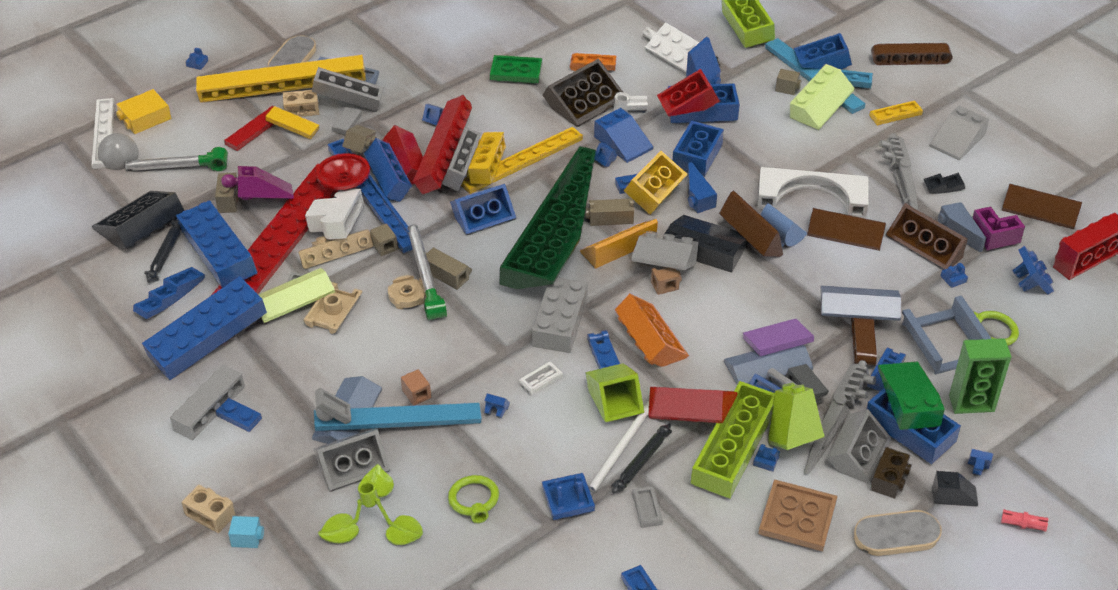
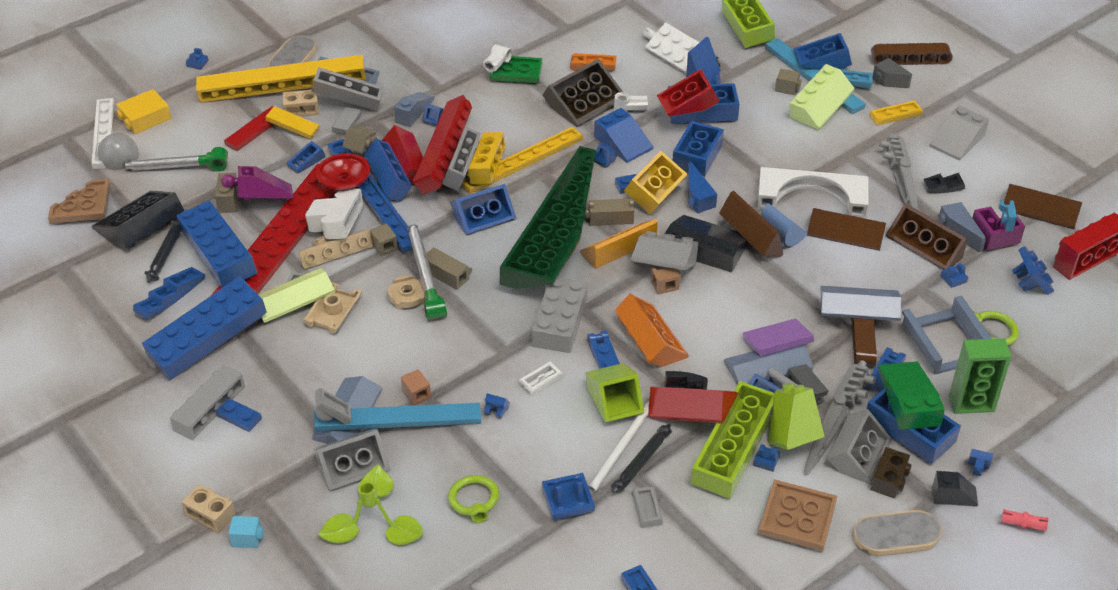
(82, 205): none -> medium nougat plate
(315, 155): none -> blue slope
(411, 108): none -> sand blue slope
(498, 55): none -> white piece
(687, 380): none -> black slope
(891, 74): none -> dark grey slope
(1008, 215): none -> dark azure plate

